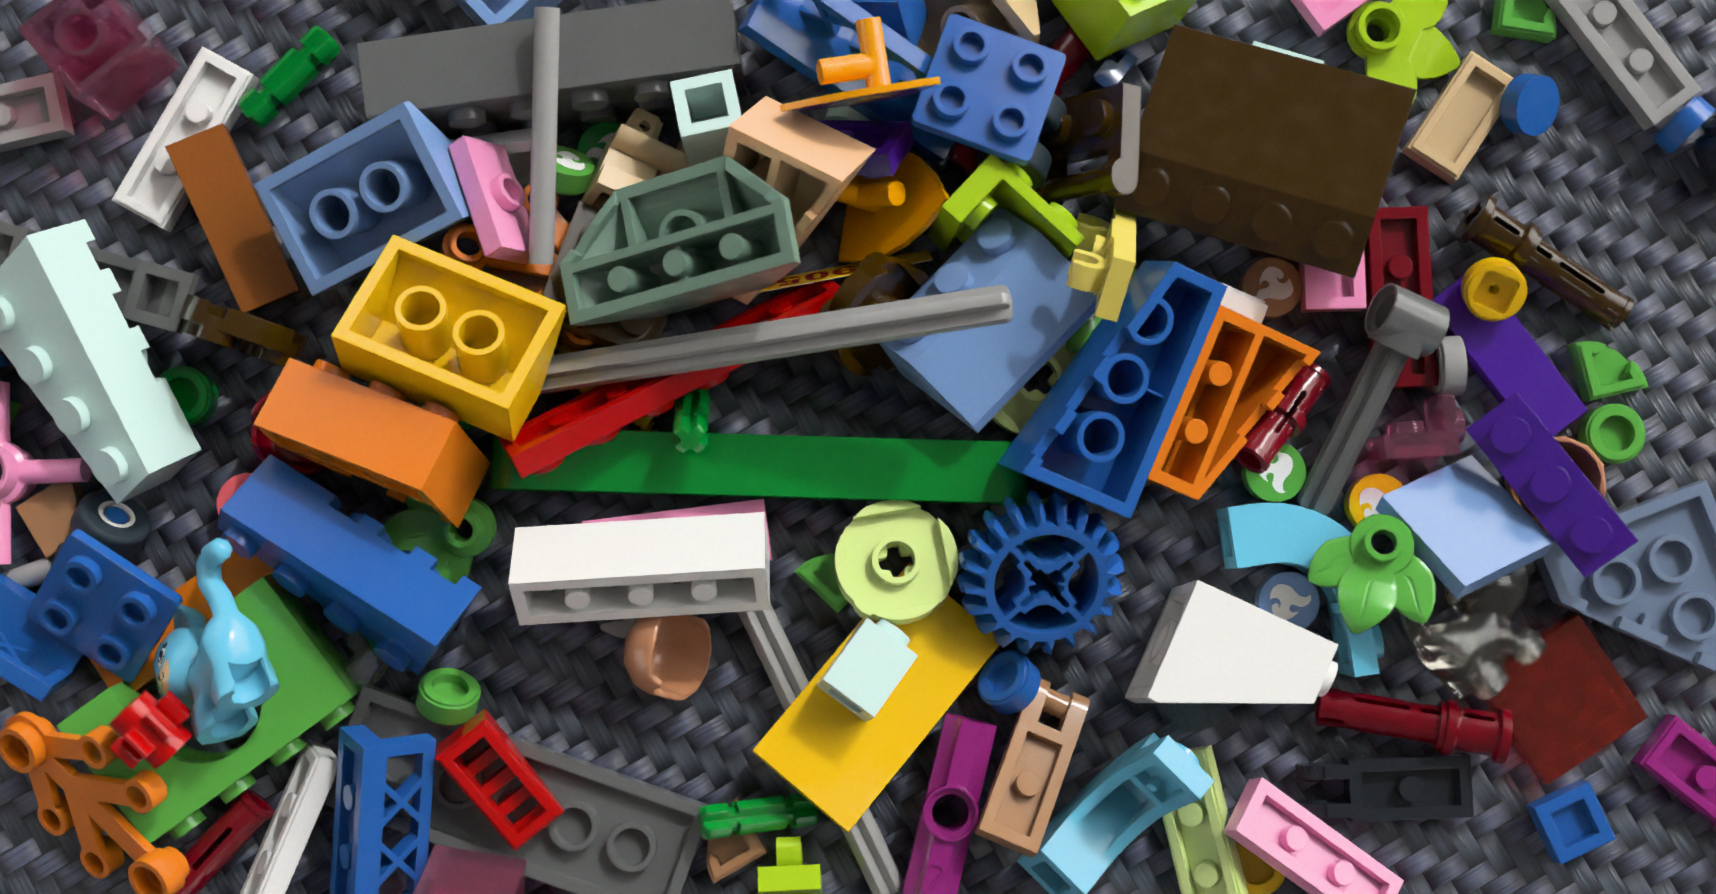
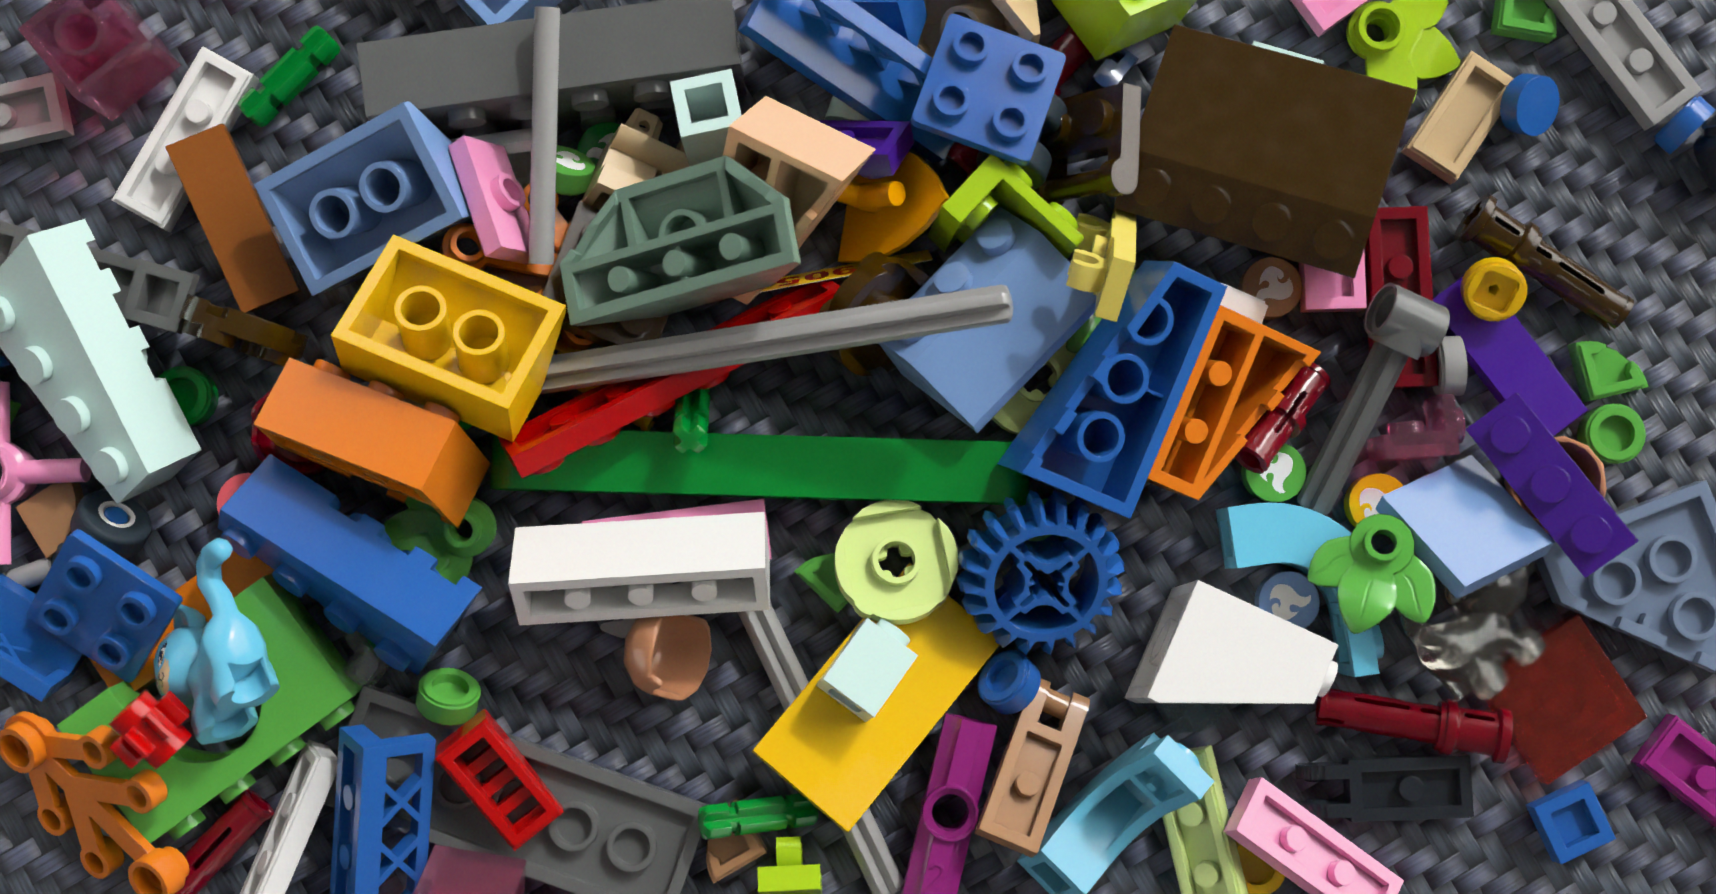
(868, 65): light orange shield -> none

